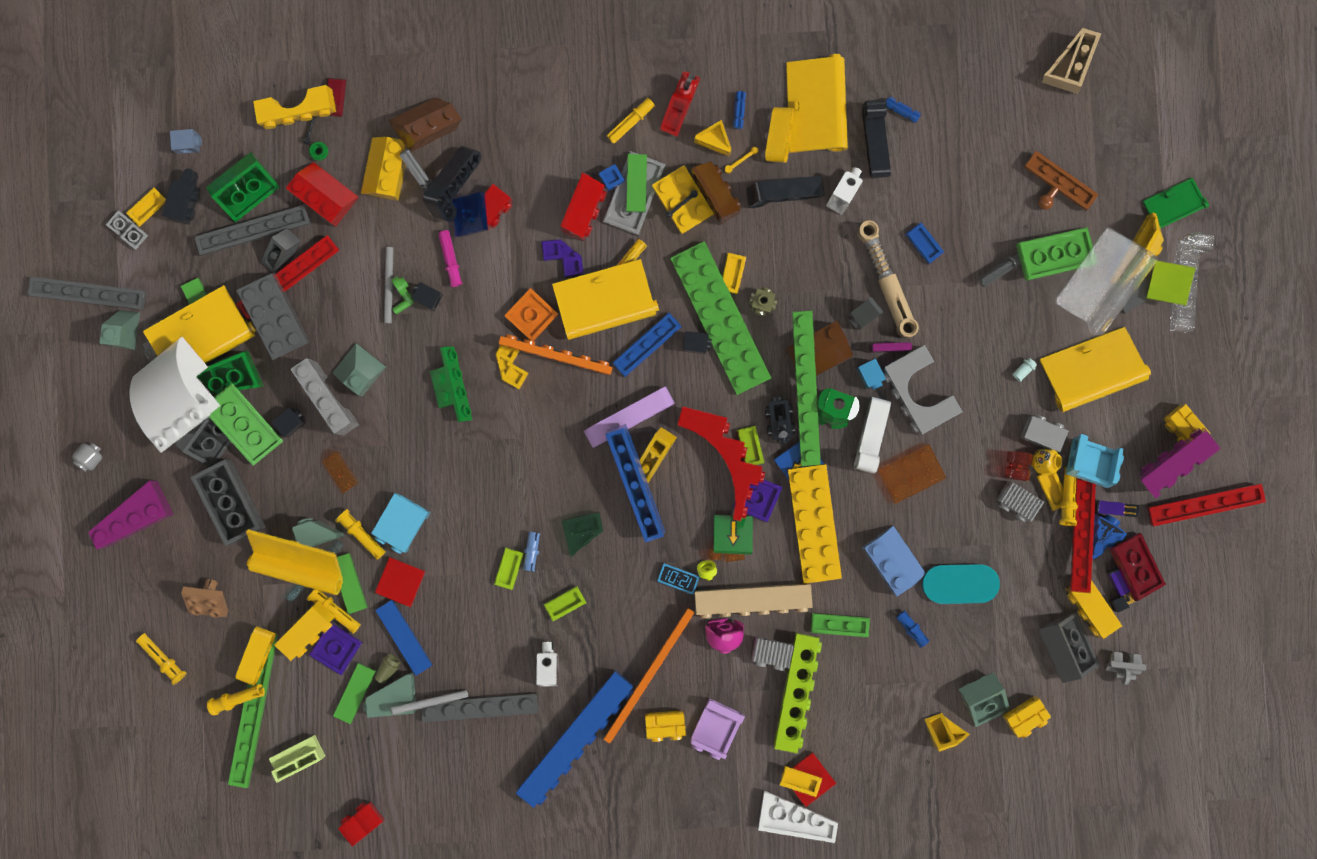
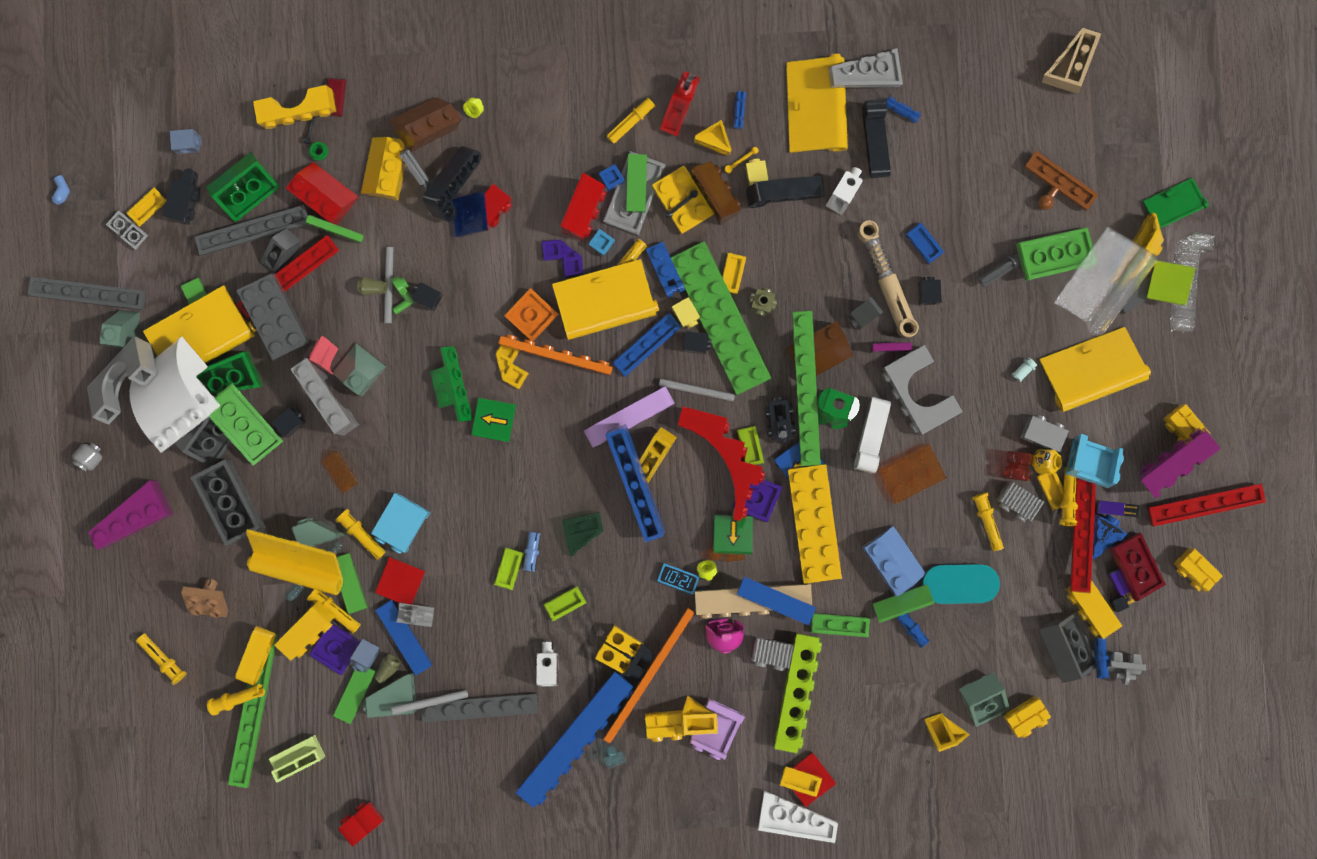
(62, 191): none -> medium blue arm
(133, 360): none -> light grey arch
(323, 354): none -> coral piece
(334, 229): none -> bright green tile
(364, 656): none -> sand blue brick
(371, 286): none -> olive cone
(415, 614): none -> light grey hips
(450, 259): dark pink axle -> none
(473, 107): none -> neon yellow tile
(493, 420): none -> green tile
(601, 242): none -> dark azure plate
(614, 758): none -> clear light blue tile
(629, 656): none -> yellow hips
(665, 268): none -> blue plate
(686, 313): none -> light yellow brick
(697, 390): none -> light grey bar
(697, 719): none -> yellow slope
(756, 171): none -> light yellow brick
(776, 600): none -> blue tile
(780, 134): yellow beam -> none
(871, 374): dark azure brick -> none
(872, 71): none -> light grey wing
(903, 604): none -> bright green tile
(929, 291): none -> black brick
(986, 512): none -> yellow pin
(1101, 658): none -> blue pin
(1197, 570): none -> yellow brick

